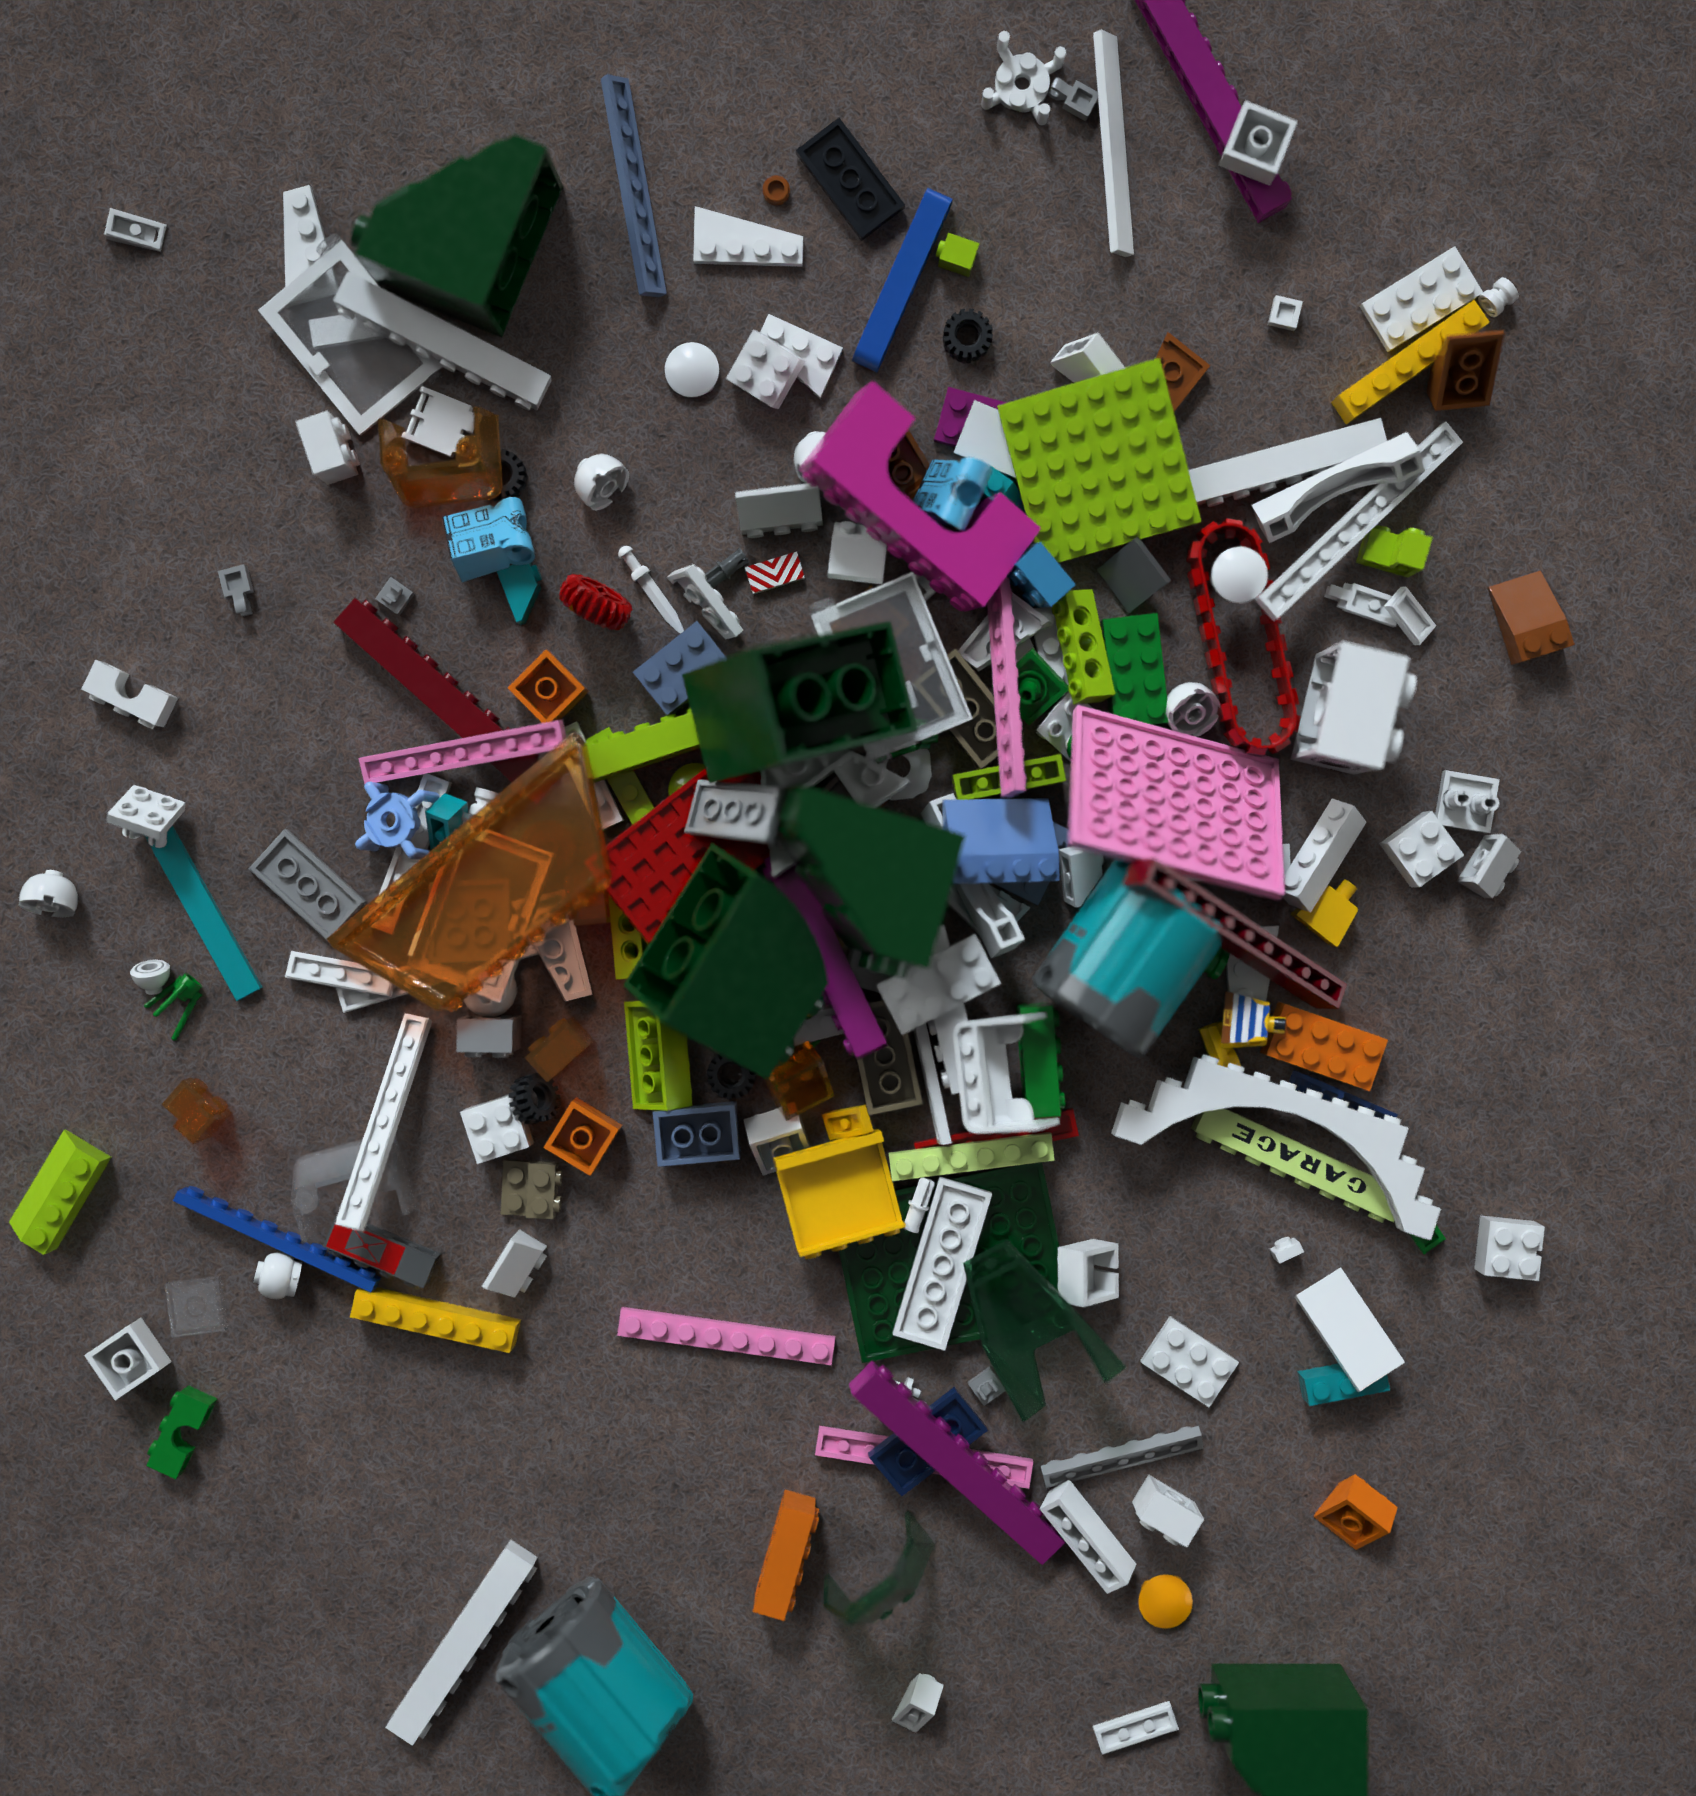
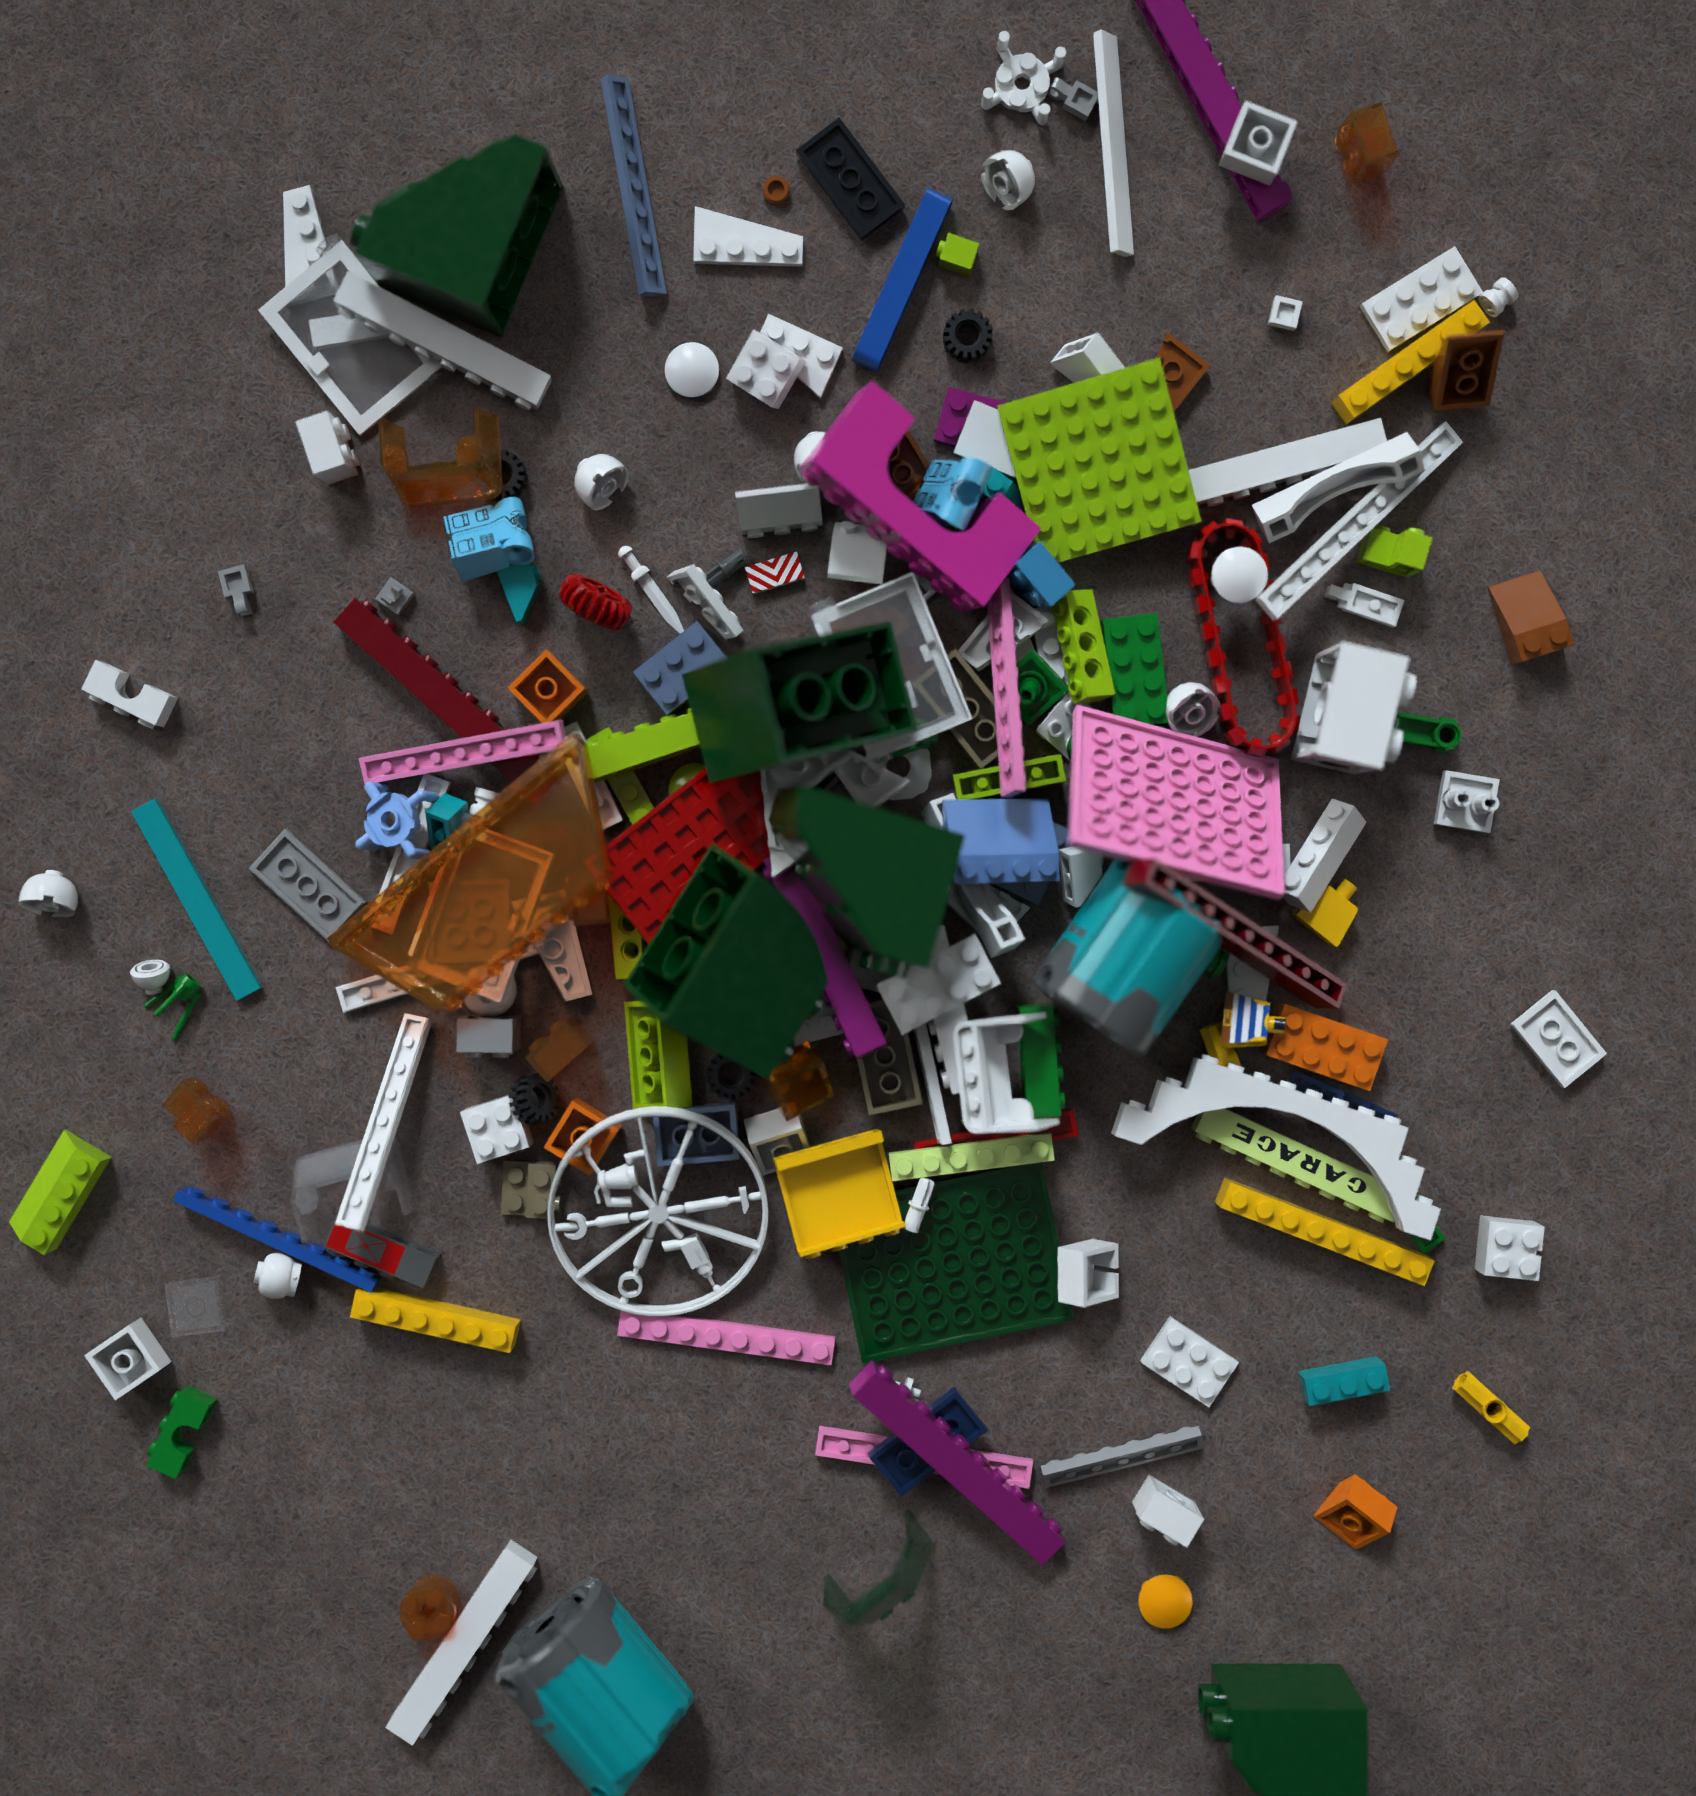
(134, 230): white slope -> none
(146, 814): white plate -> none
(336, 974): white tile -> none
(417, 1611): none -> clear orange brick
(440, 423): white plate -> none
(515, 1264): white slope -> none
(626, 1177): none -> white piece
(735, 811): light grey tile -> none
(785, 1555): orange brick -> none
(847, 1122): yellow plate -> none
(918, 1702): white slope -> none
(938, 1267): white plate -> none
(986, 1386): light grey tile -> none
(1005, 173): none -> white cylinder
(1020, 1313): clear green windscreen -> none
(1088, 1536): white brick -> none
(1133, 574): dark grey tile -> none
(1135, 1727): white tile -> none
(1286, 1249): white plate -> none
(1324, 1231): none -> yellow brick
(1349, 1329): white tile -> none
(1366, 143): none -> clear orange brick
(1410, 615): white tile -> none
(1421, 849): white brick -> none
(1425, 732): none -> green piece
(1490, 865): white slope -> none
(1501, 1417): none -> yellow piece
(1558, 1038): none -> white plate

